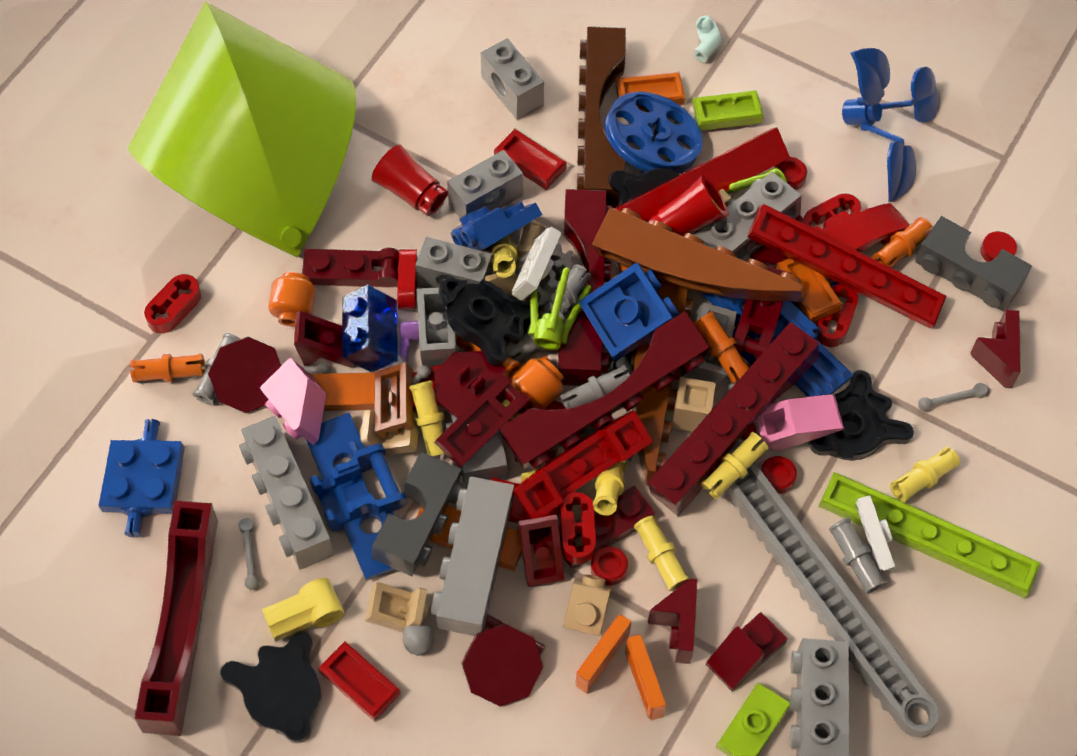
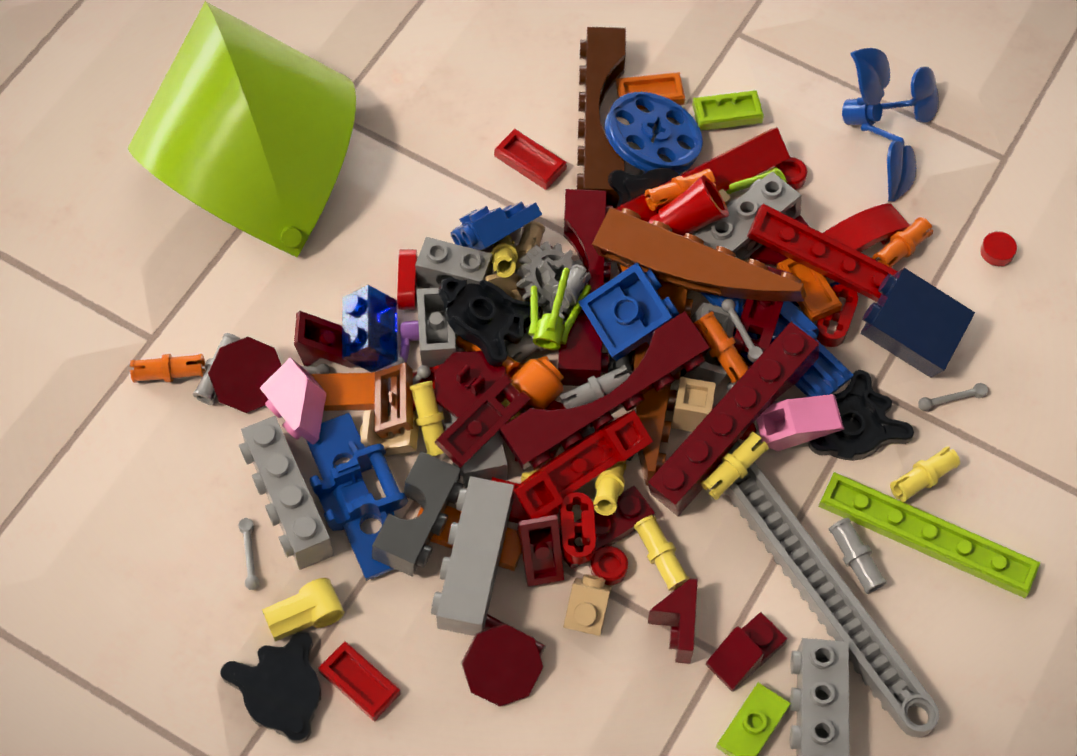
(141, 477): blue plate -> none
(169, 301): red beam -> none
(170, 667): dark red arch -> none
(290, 295): orange head -> none
(351, 267): dark red plate -> none
(396, 607): tan bracket -> none
(409, 181): red plant -> none
(418, 639): light grey hinge -> none
(487, 184): light grey brick -> none
(512, 78): light grey brick -> none
(536, 264): white plate -> none
(603, 653): orange tile -> none
(645, 677): orange tile -> none
(666, 193): none -> orange pin
(709, 36): light aqua arm -> none
(755, 352): none -> light grey hinge
(780, 473): red tile -> none
(828, 211): red beam -> none
(877, 533): white plate -> none
(916, 322): none -> dark blue brick
(991, 281): dark grey arch -> none
(1001, 352): dark red slope -> none

